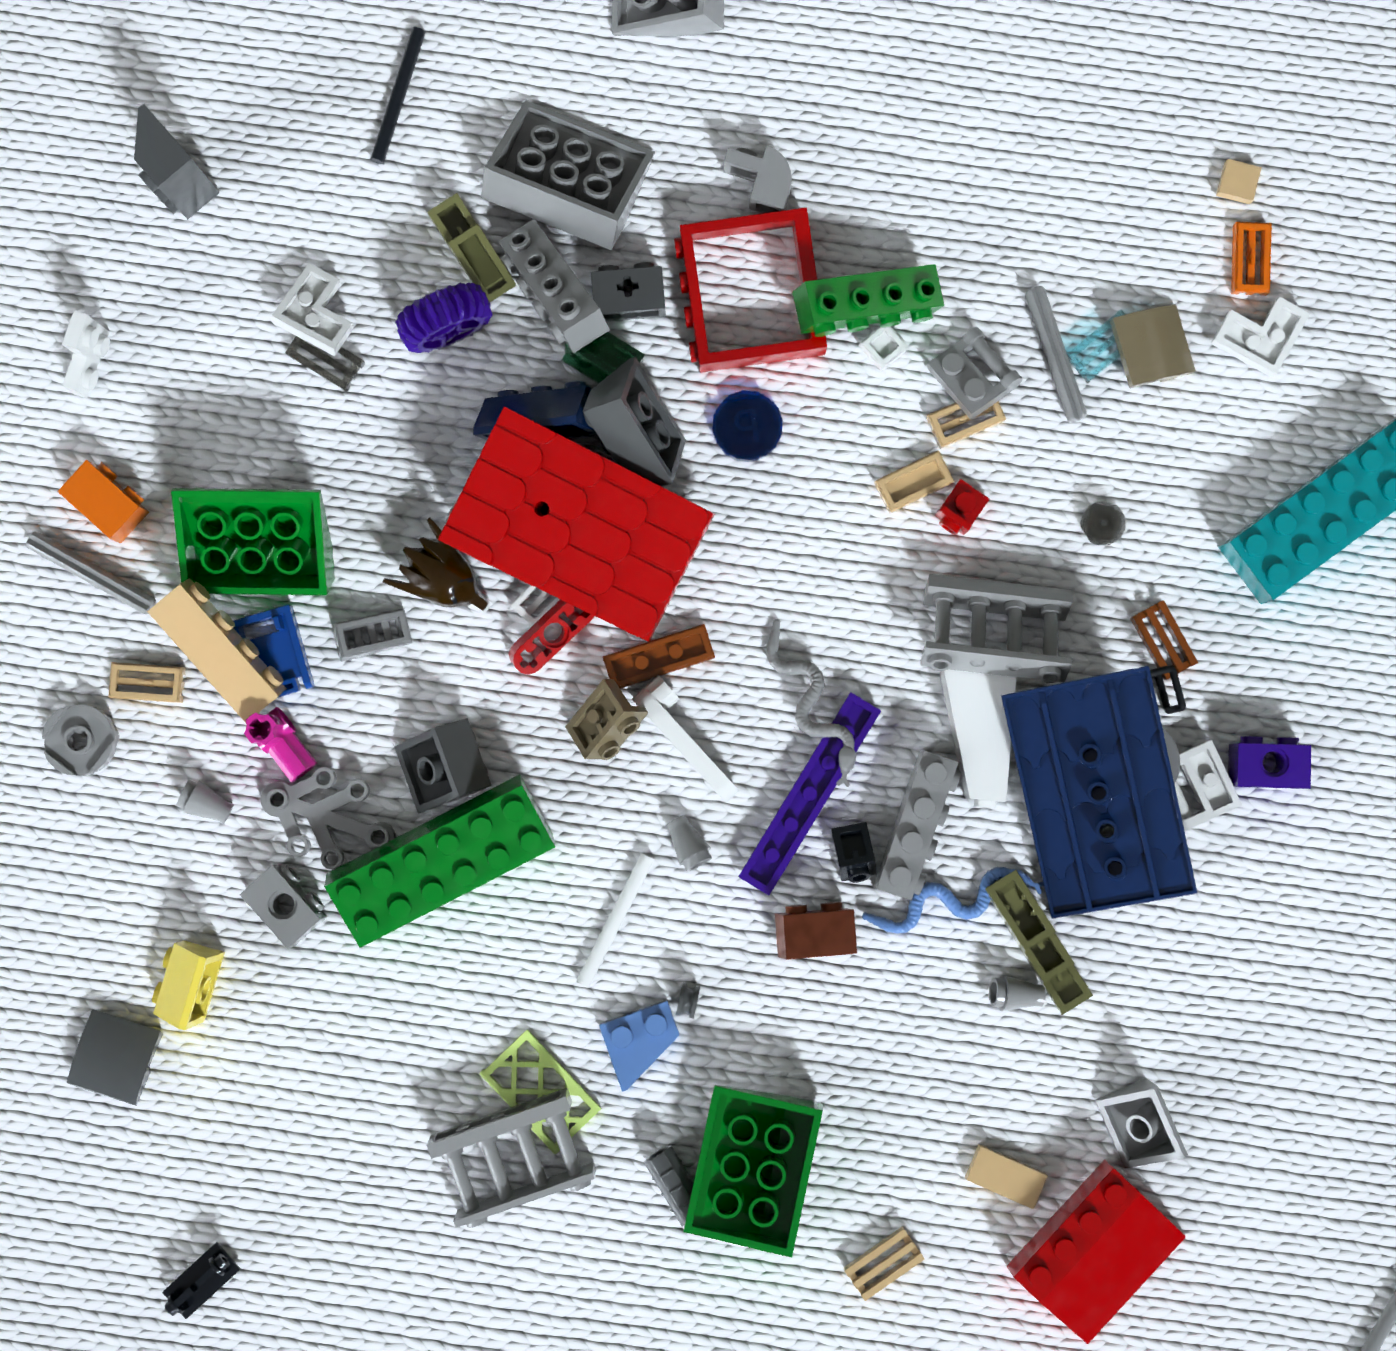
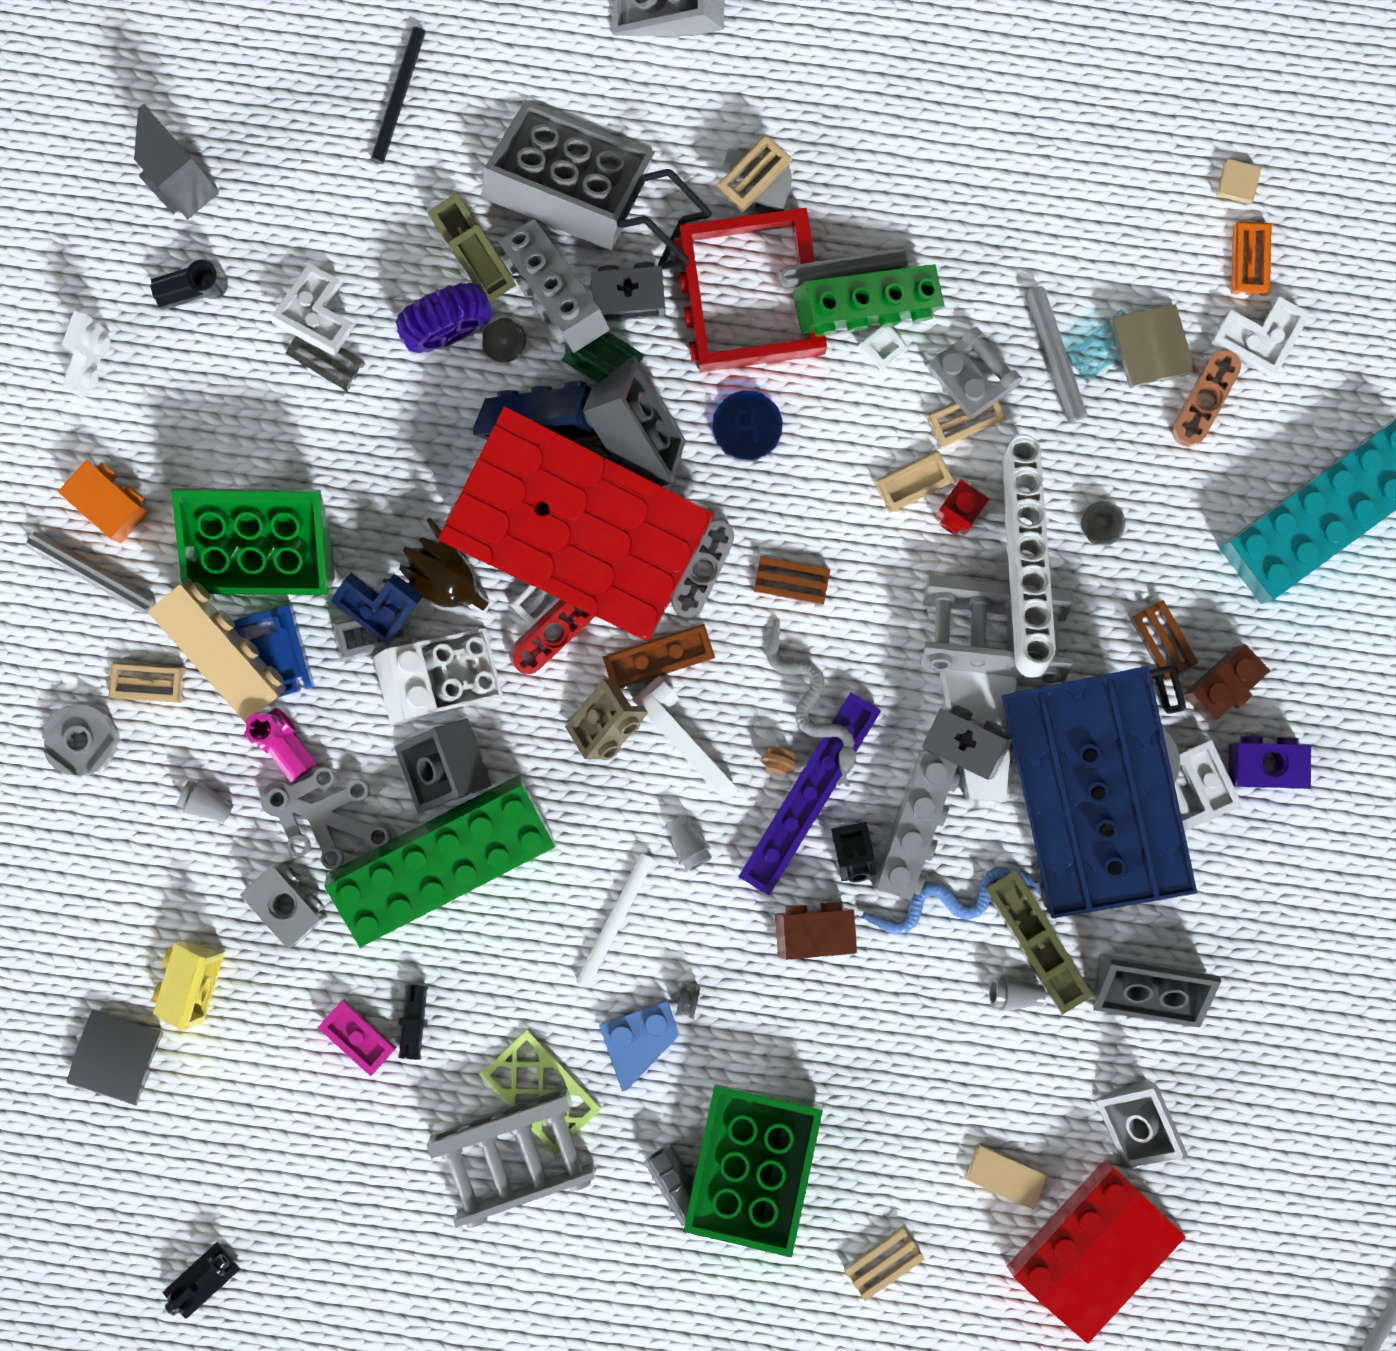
(185, 285): none -> black piece
(357, 1037): none -> dark pink plate
(378, 613): none -> dark blue plate
(413, 1022): none -> black pin
(437, 676): none -> white slope
(496, 332): none -> clear smoke plate
(671, 246): none -> black piece
(701, 598): none -> light grey beam
(734, 195): none -> tan tile
(778, 761): none -> medium nougat plate
(796, 567): none -> dark orange tile
(852, 265): none -> light grey axle
(946, 741): none -> dark grey brick
(1023, 568): none -> white beam
(1154, 991): none -> dark grey slope
(1209, 371): none -> nougat beam
(1227, 683): none -> copper brick

